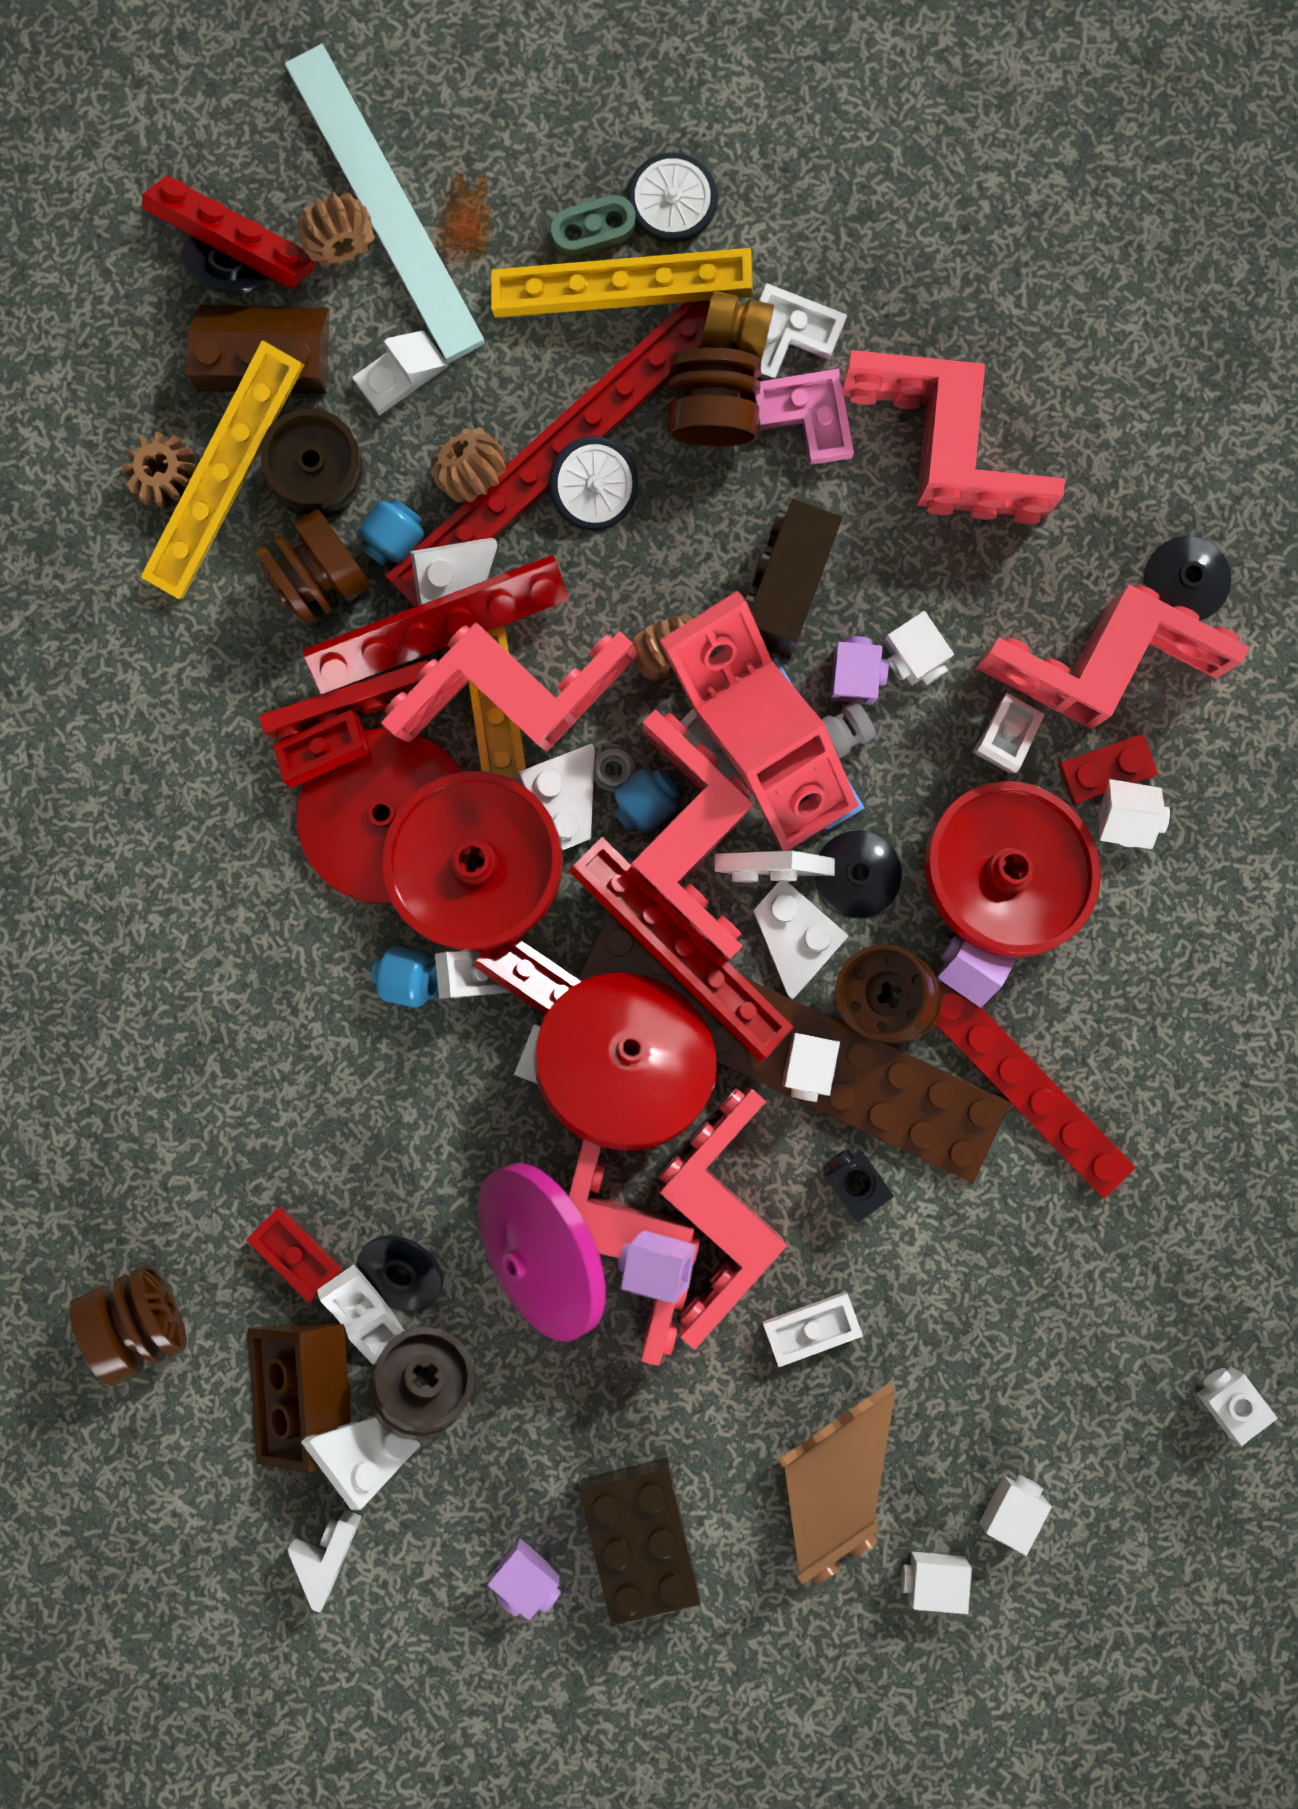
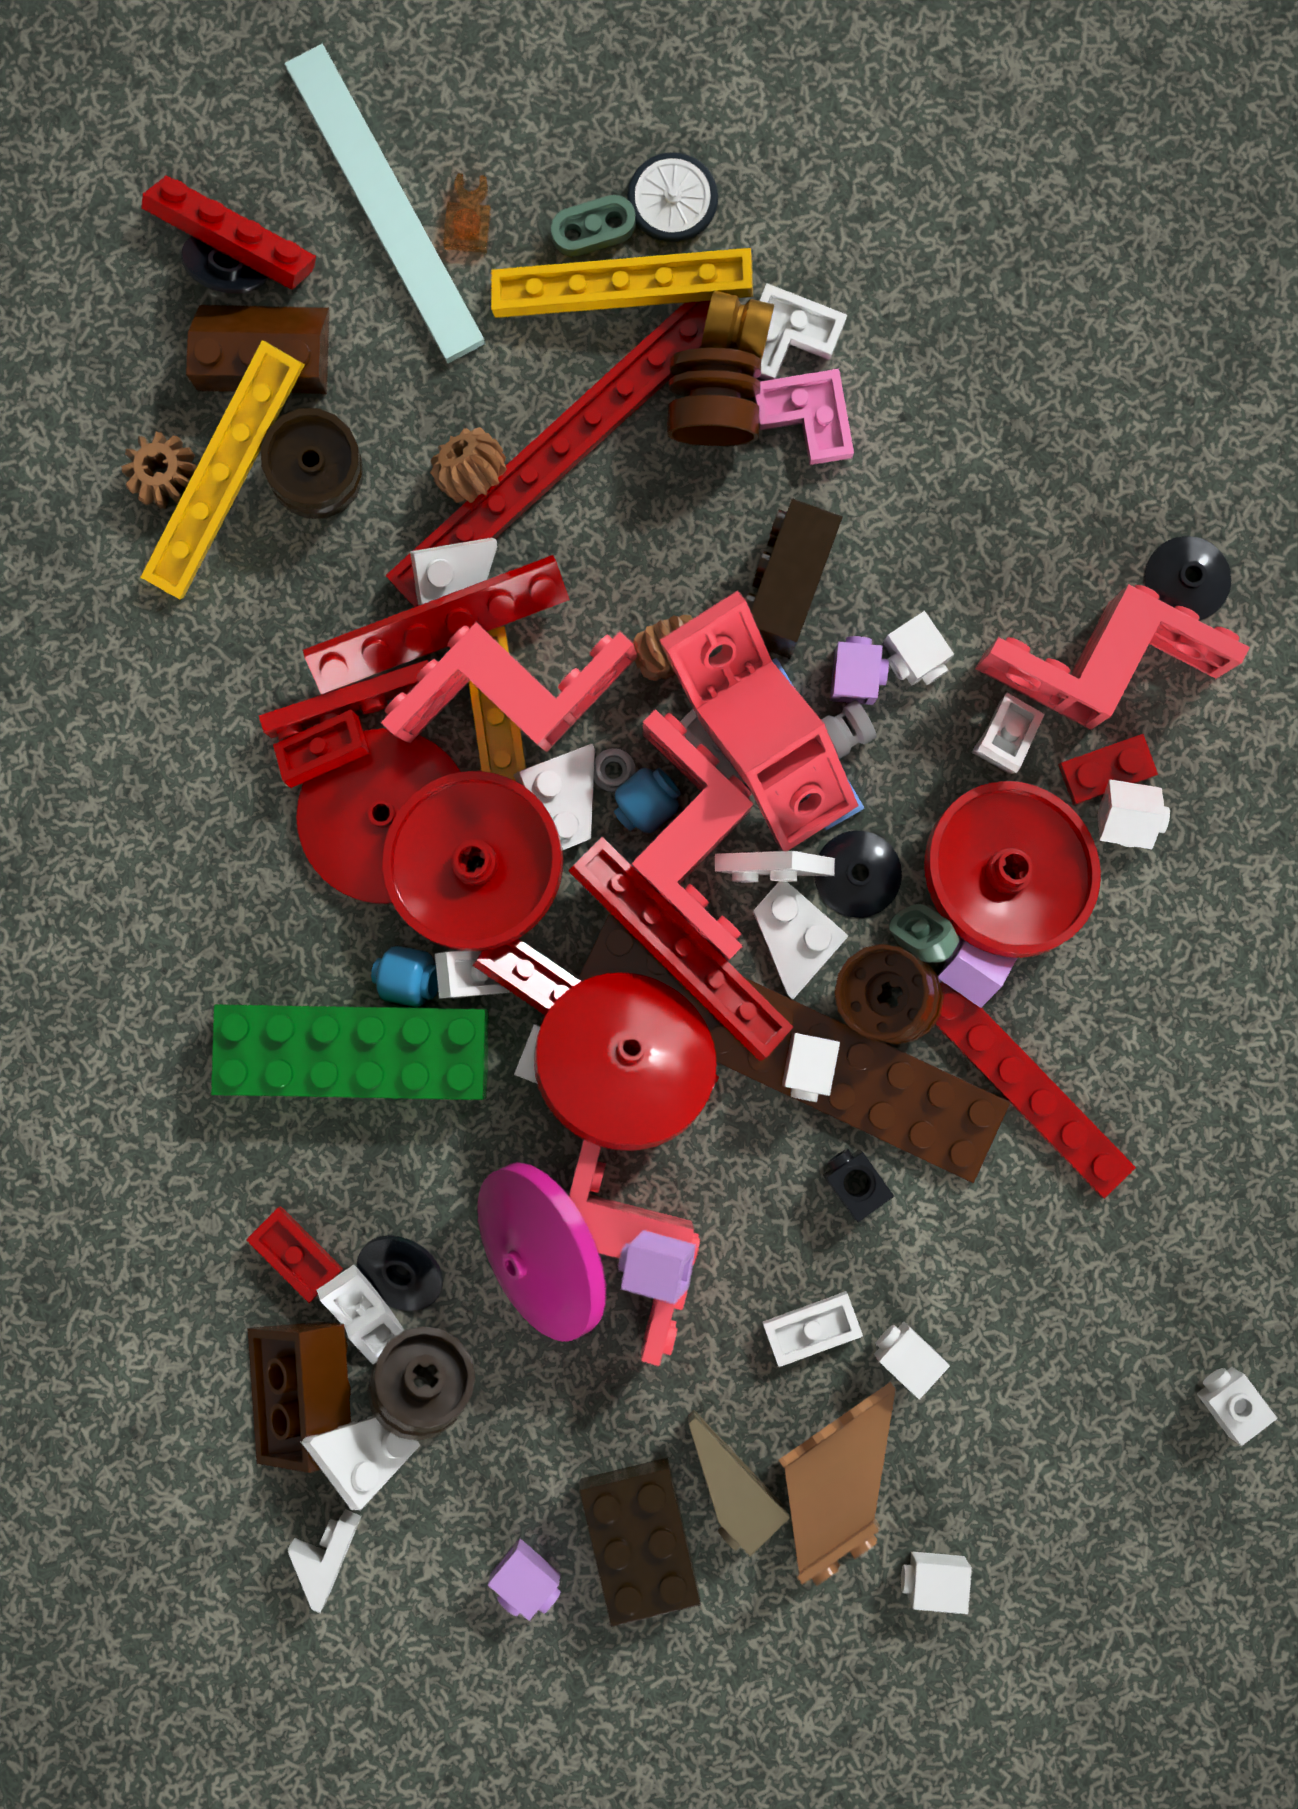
(127, 1325): reddish brown wheel -> none
(312, 568): reddish brown wheel -> none
(335, 229): medium nougat gear -> none
(350, 1052): none -> green brick
(391, 532): dark azure head -> none
(404, 368): white slope -> none
(593, 483): white wheel -> none
(720, 1217): coral bracket -> none
(740, 1499): none -> dark tan slope
(910, 1359): none -> white brick
(924, 933): none -> sand green plate
(950, 436): coral bracket -> none
(1016, 1513): white brick -> none

